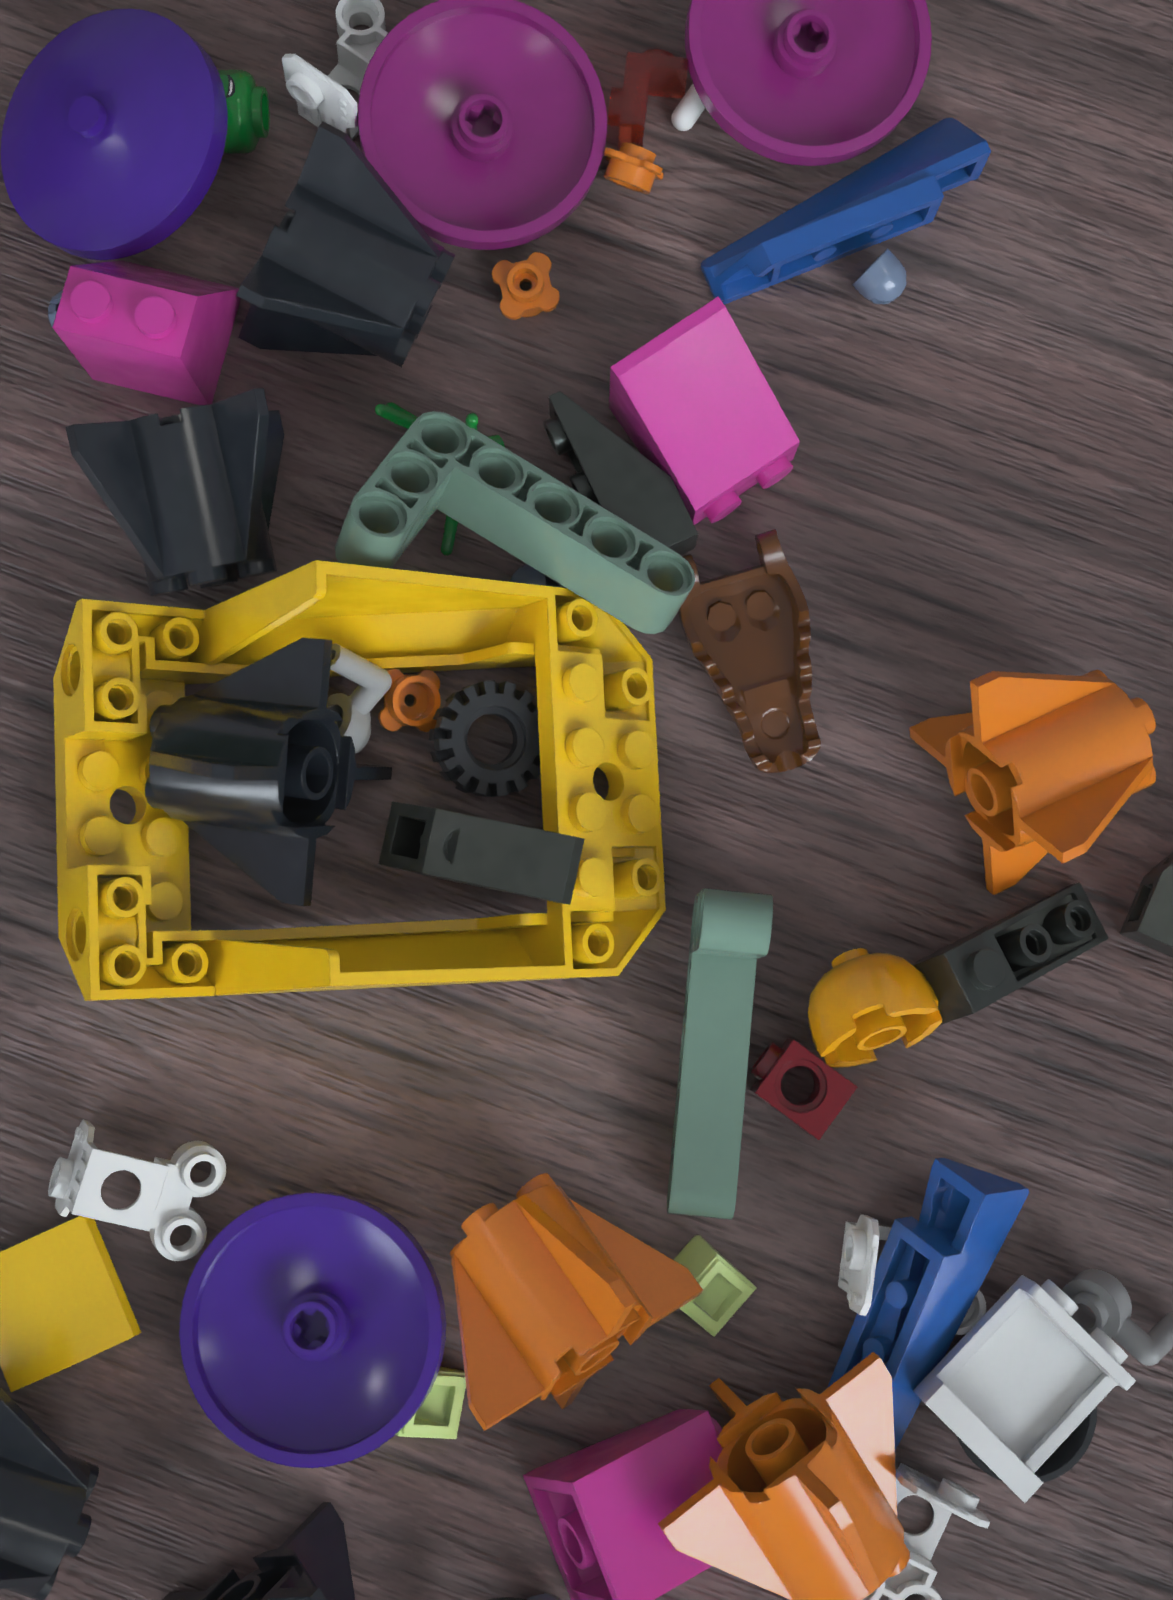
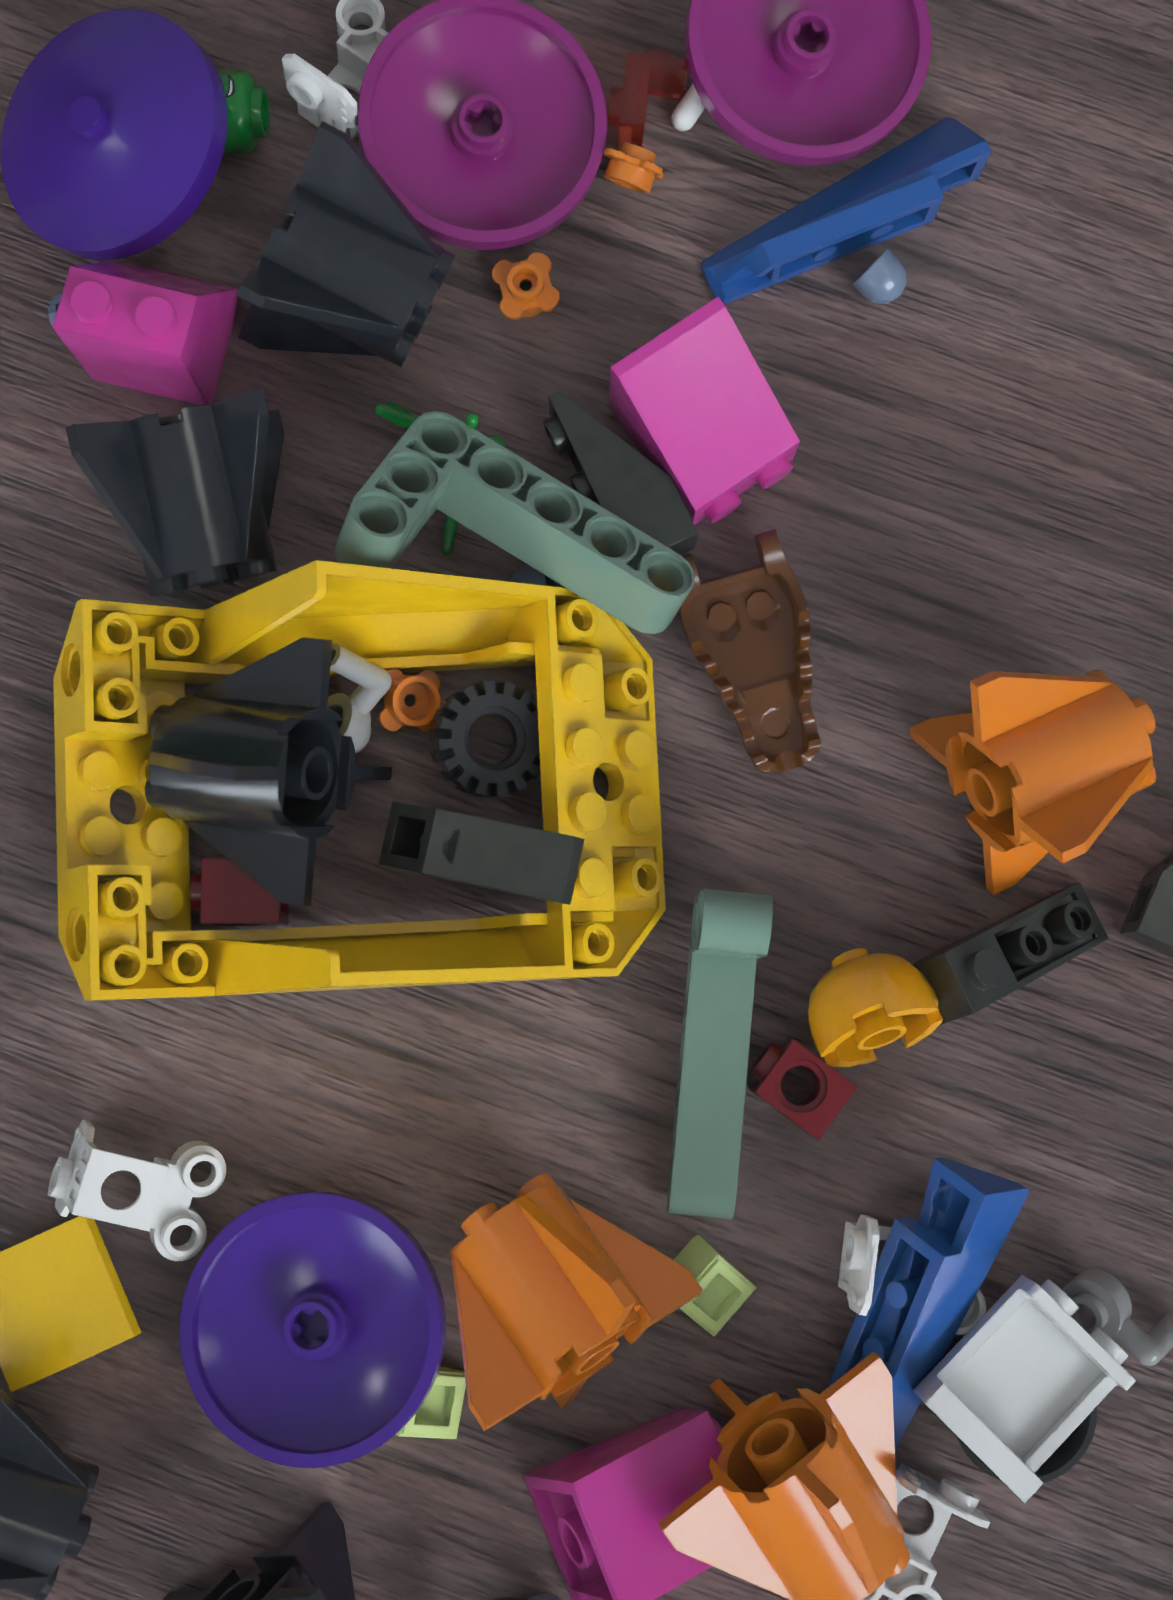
(233, 898): none -> dark red brick

